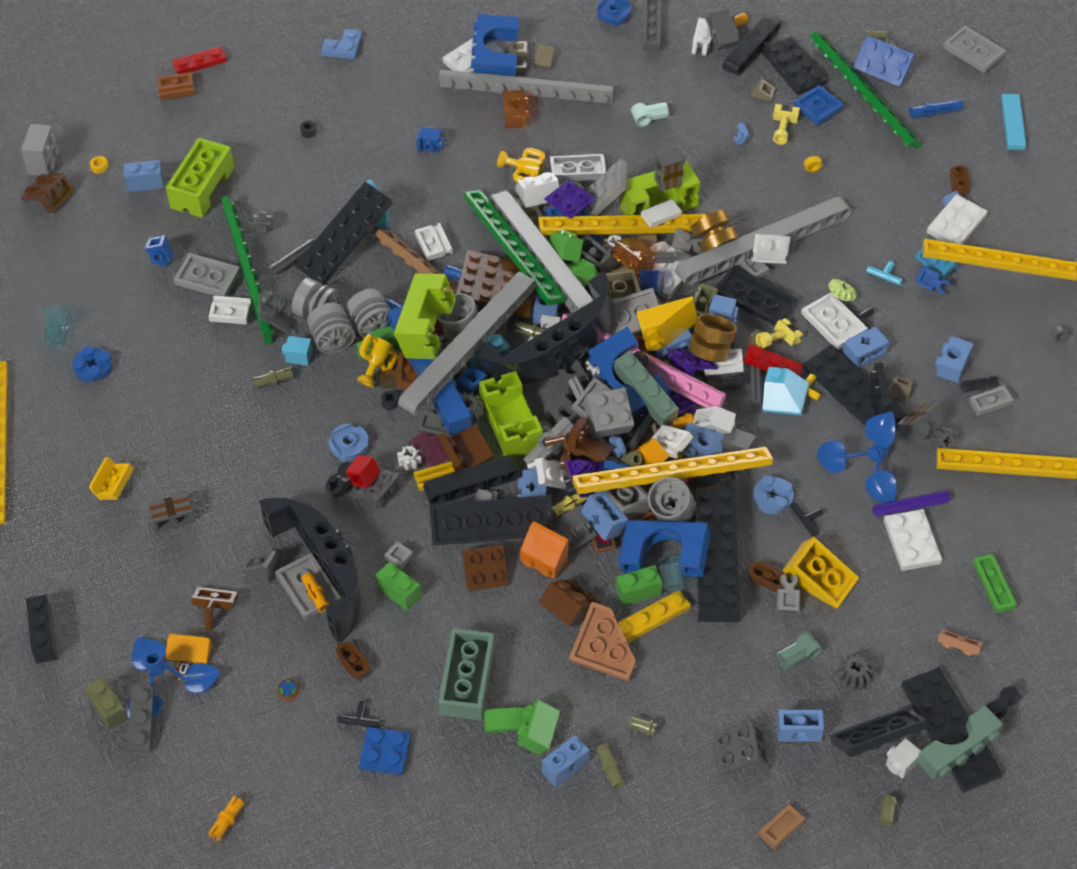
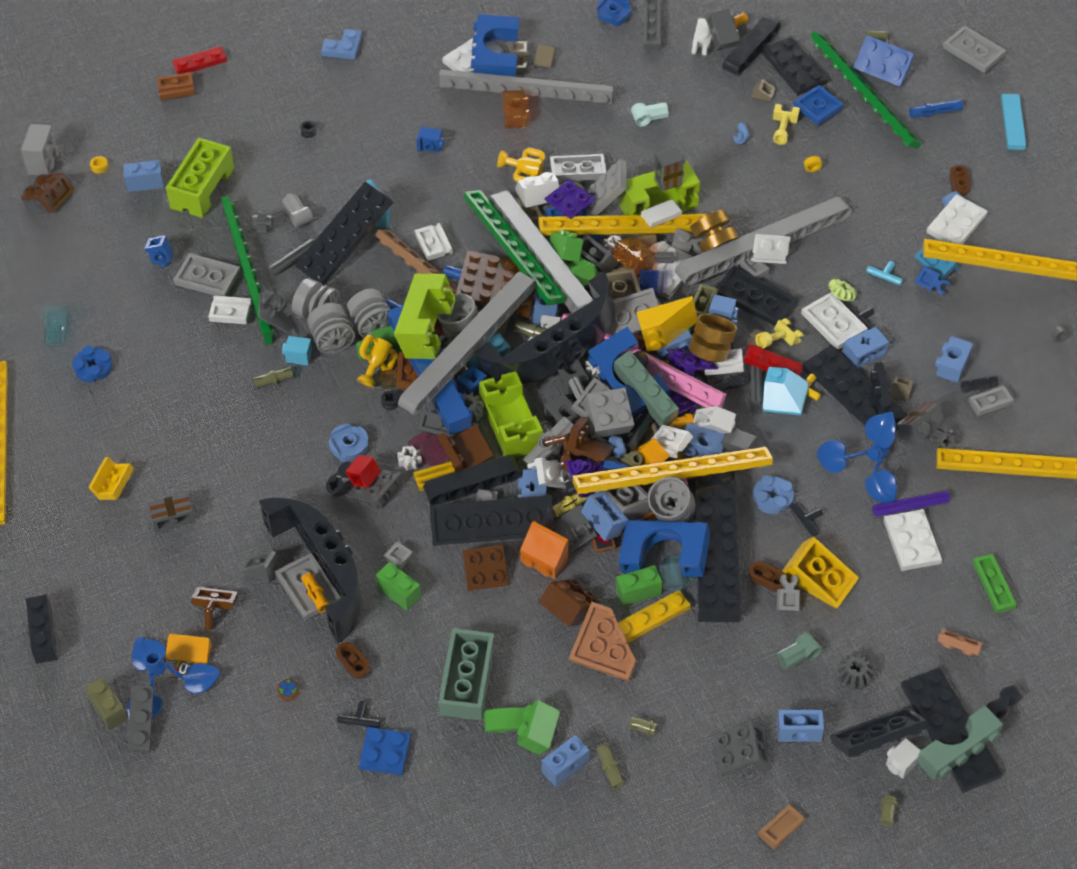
(226, 818): light orange pin -> none
(298, 213): none -> light grey piece

